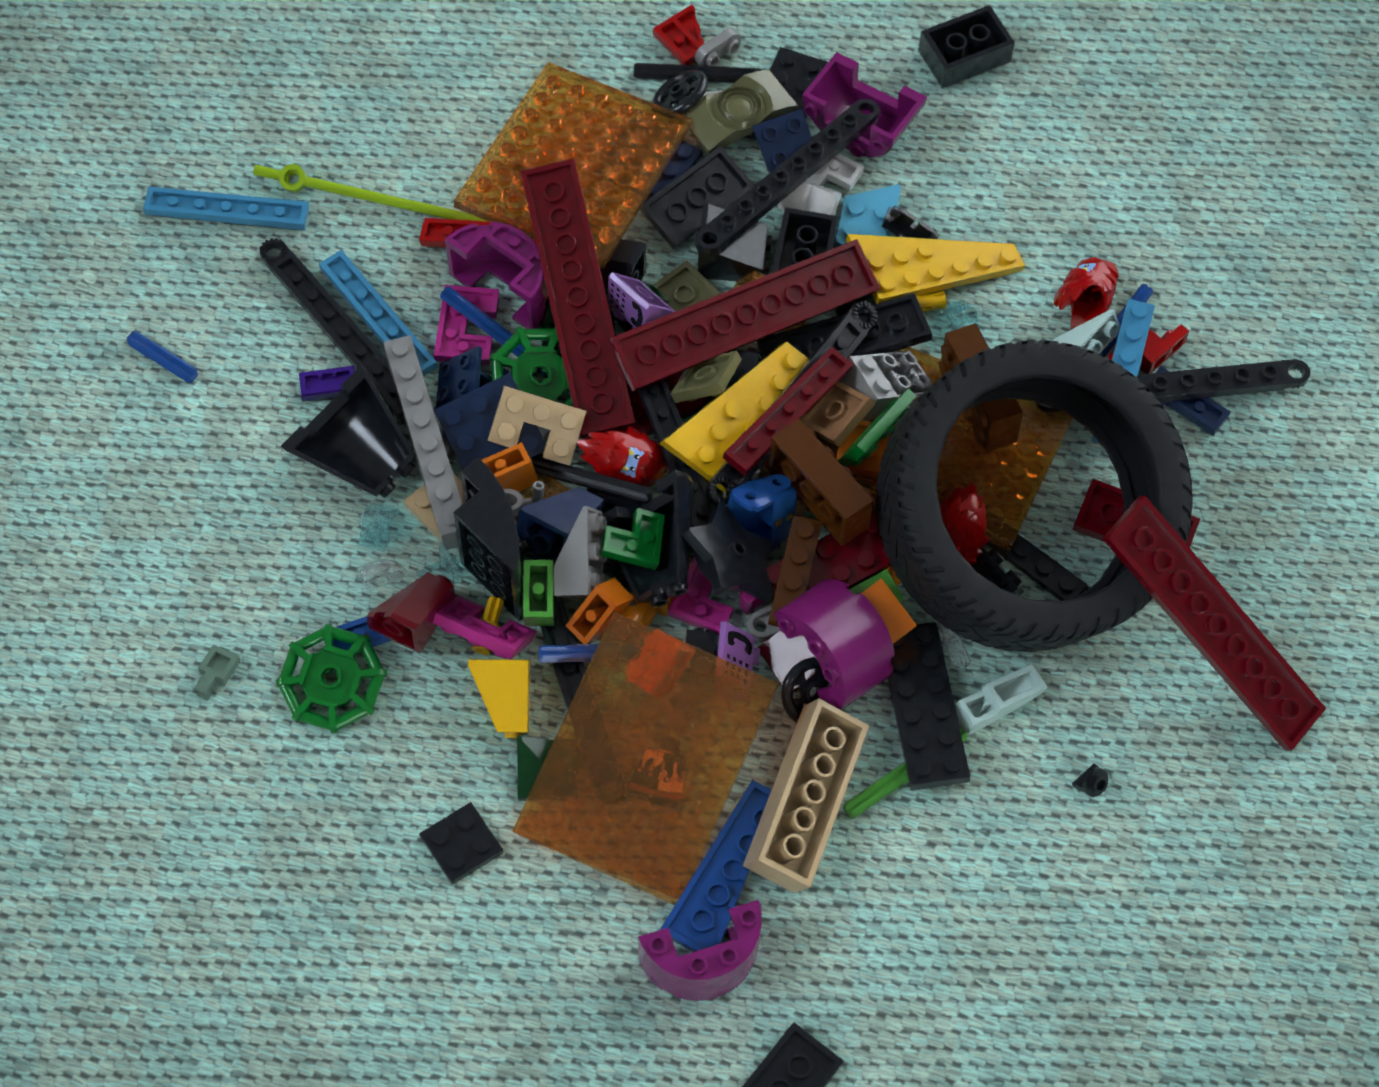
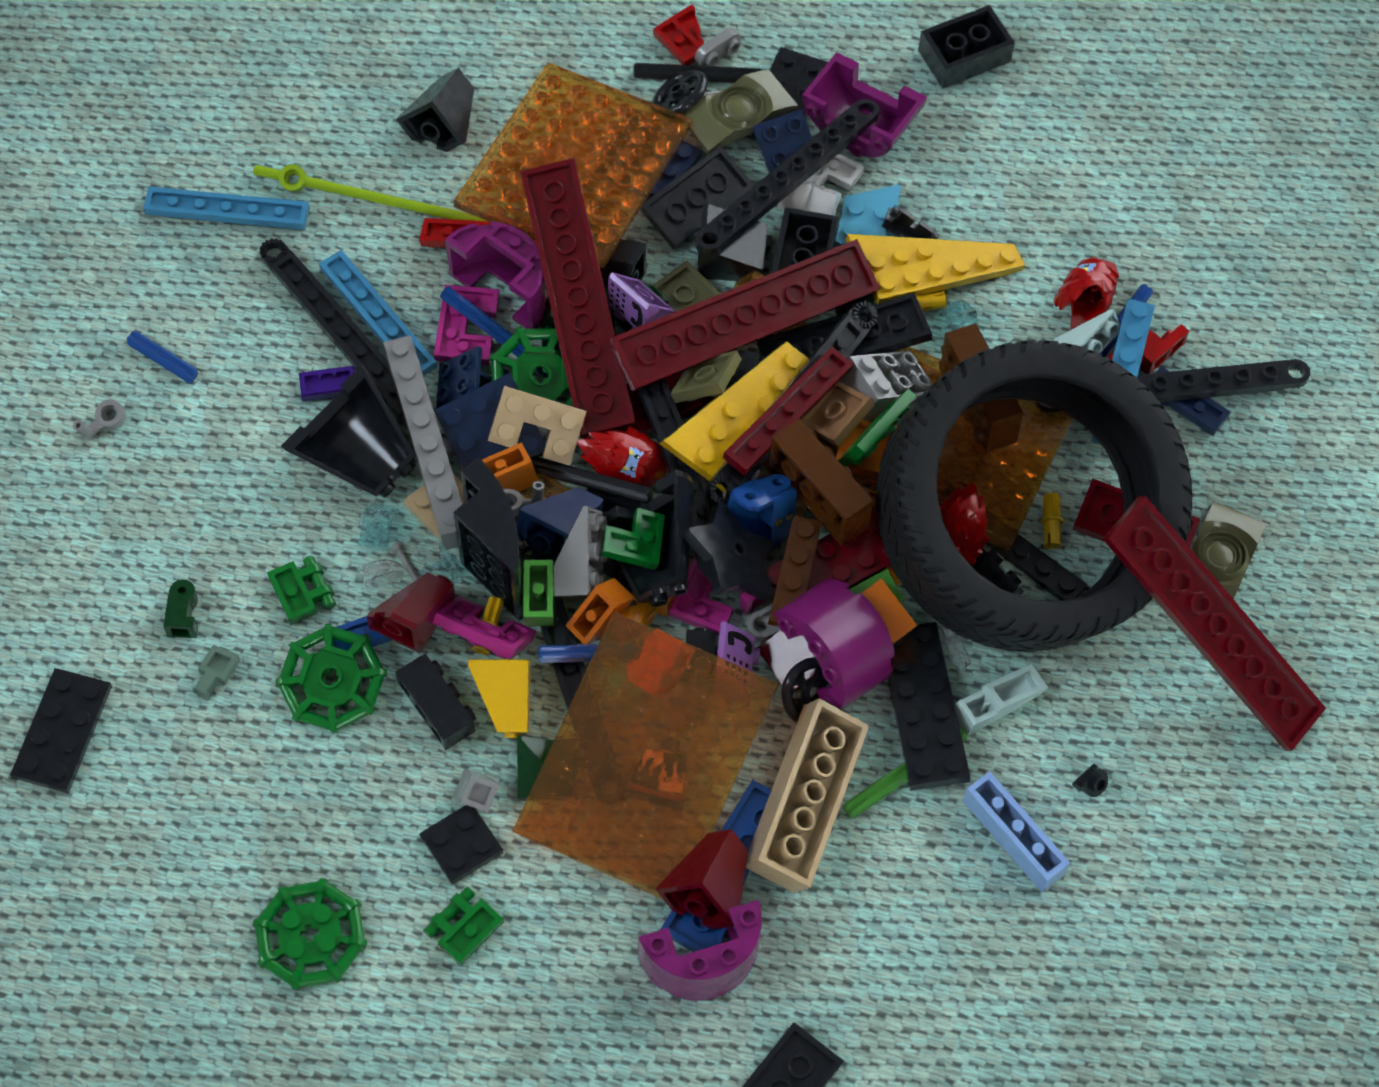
(61, 730): none -> black plate
(102, 420): none -> light grey plate
(178, 614): none -> dark green leg
(292, 592): none -> green plate
(298, 948): none -> green plate
(397, 548): none -> light grey hinge
(436, 701): none -> black brick
(441, 112): none -> black slope
(470, 931): none -> green plate
(476, 790): none -> light grey panel
(708, 880): none -> dark red slope
(1016, 831): none -> light blue brick
(1052, 521): none -> yellow axle
(1227, 544): none -> olive slope

